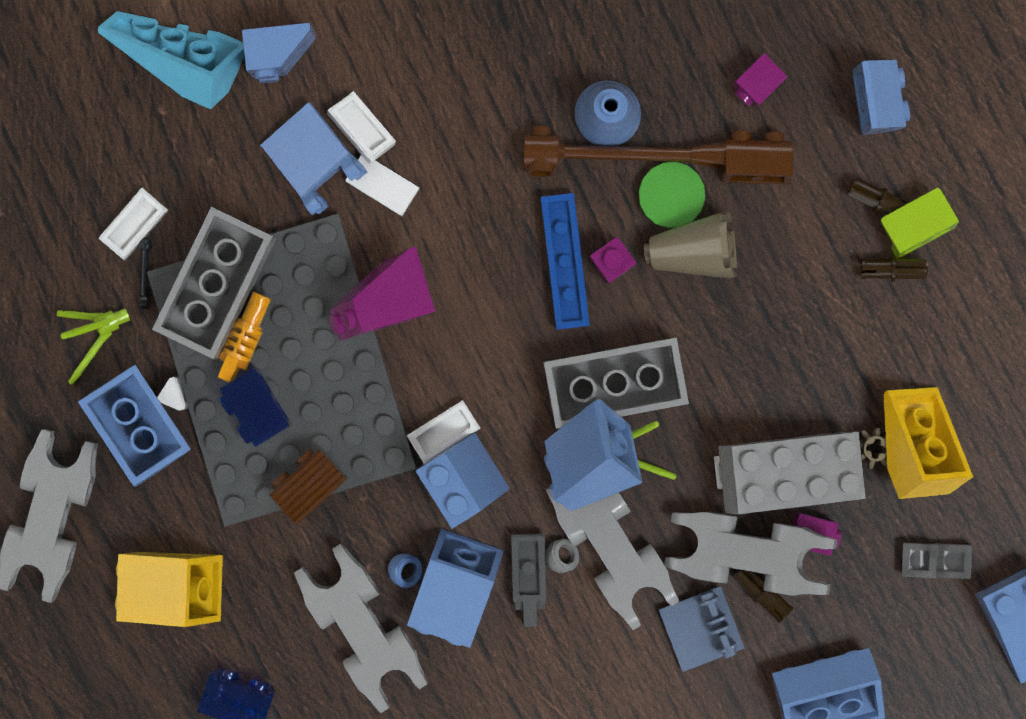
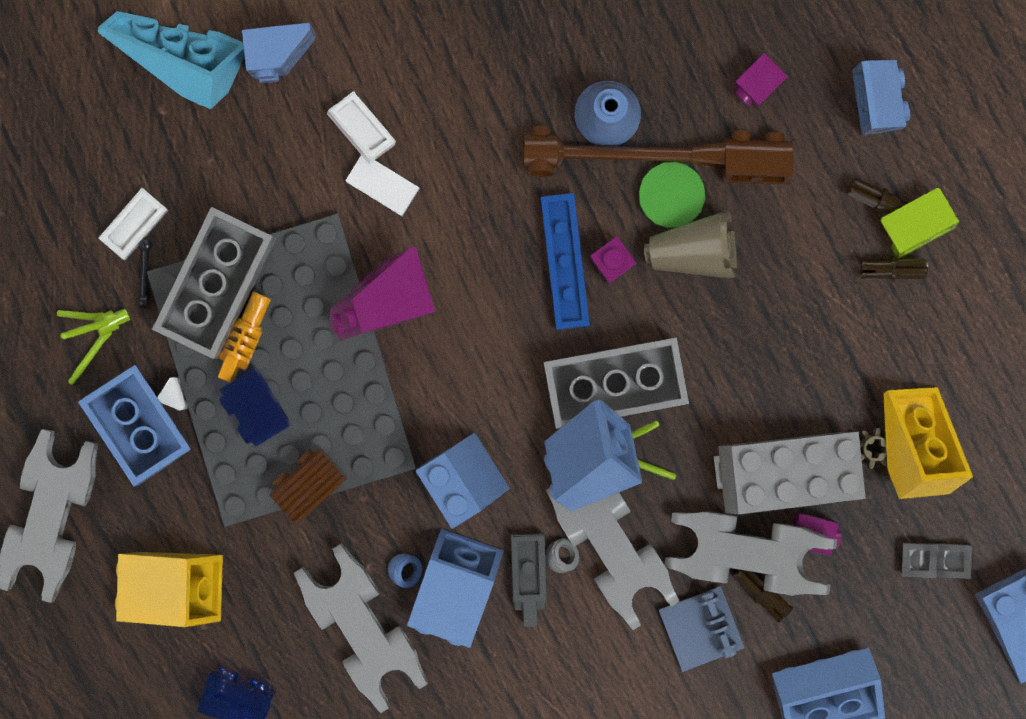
(310, 155): medium blue flag -> none
(443, 431): white tile -> none

